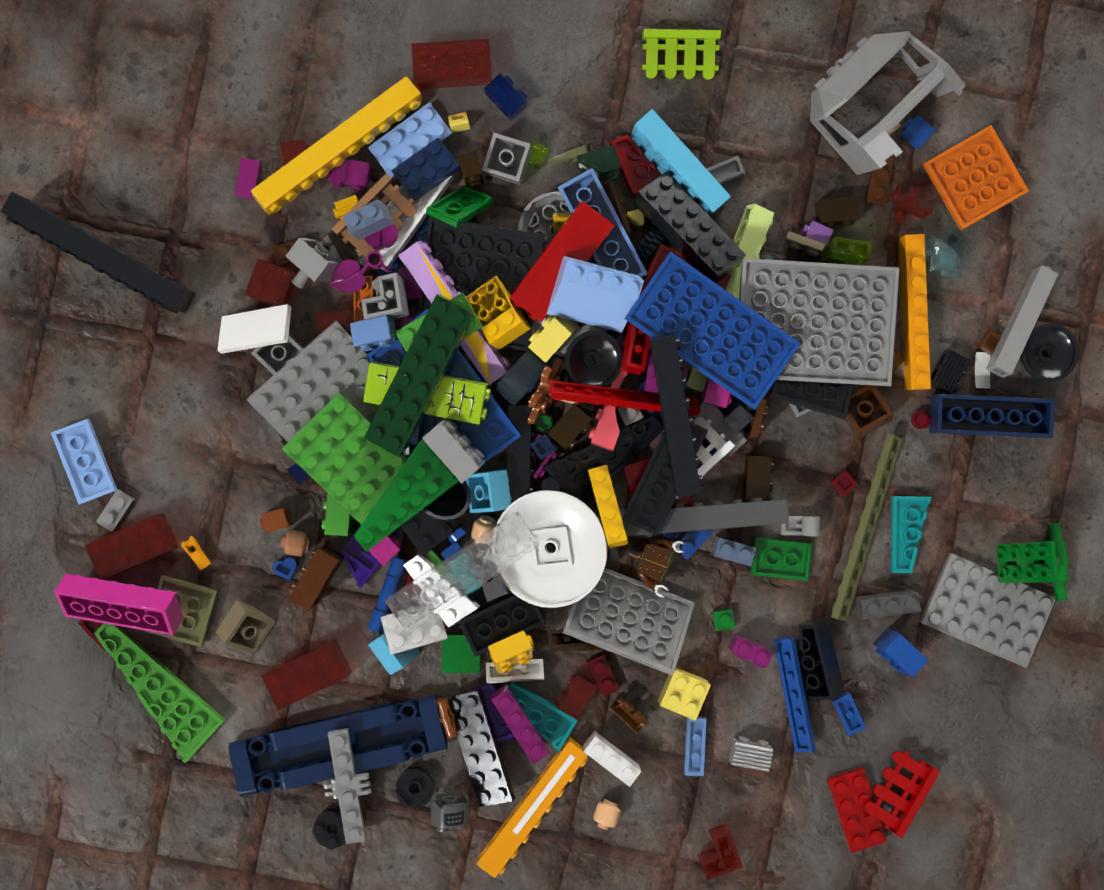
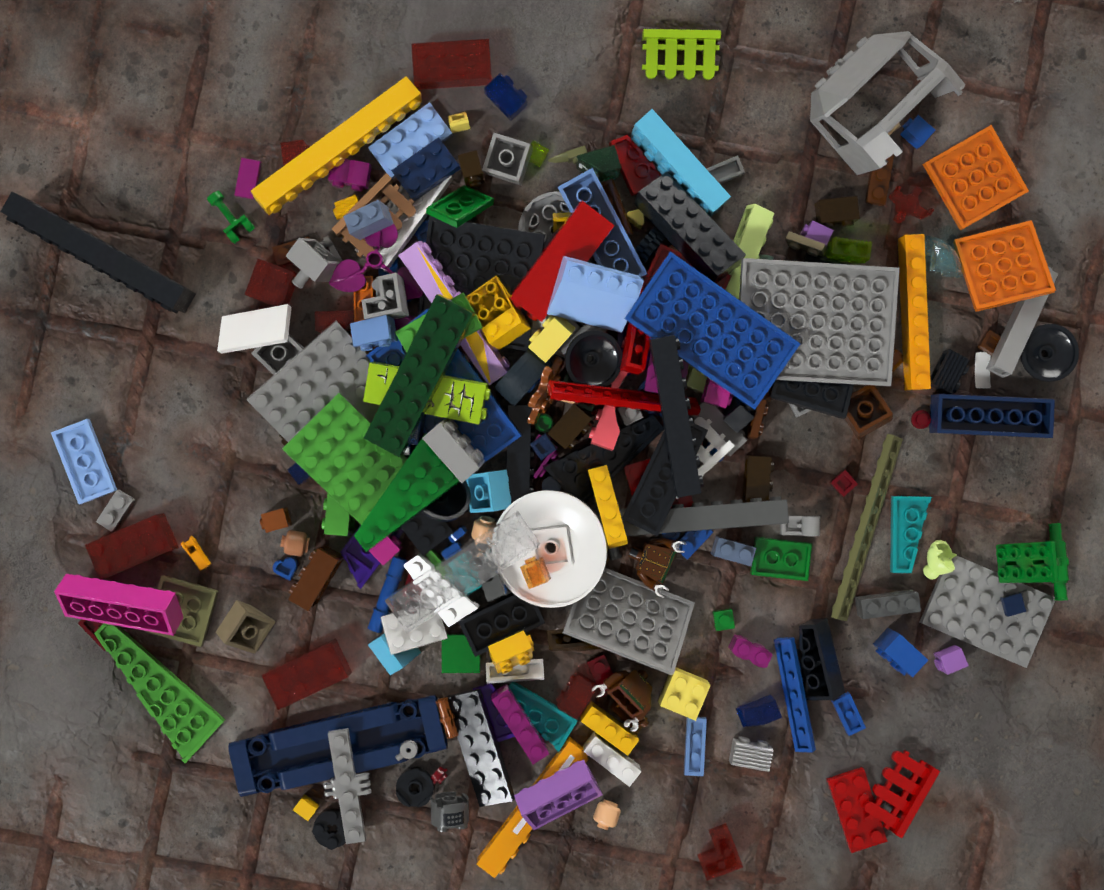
(216, 199): none -> green bar
(306, 807): none -> yellow slope
(404, 753): none -> light grey piece
(439, 775): none -> dark red plate
(535, 572): none -> clear orange brick
(557, 795): none -> medium lavender slope
(609, 728): none -> yellow brick
(630, 692): none -> reddish brown torso
(759, 712): none -> clear blue slope
(938, 560): none -> yellowish green piece
(950, 659): none -> medium lavender brick
(1004, 266): none -> orange plate
(1013, 604): none -> dark blue tile

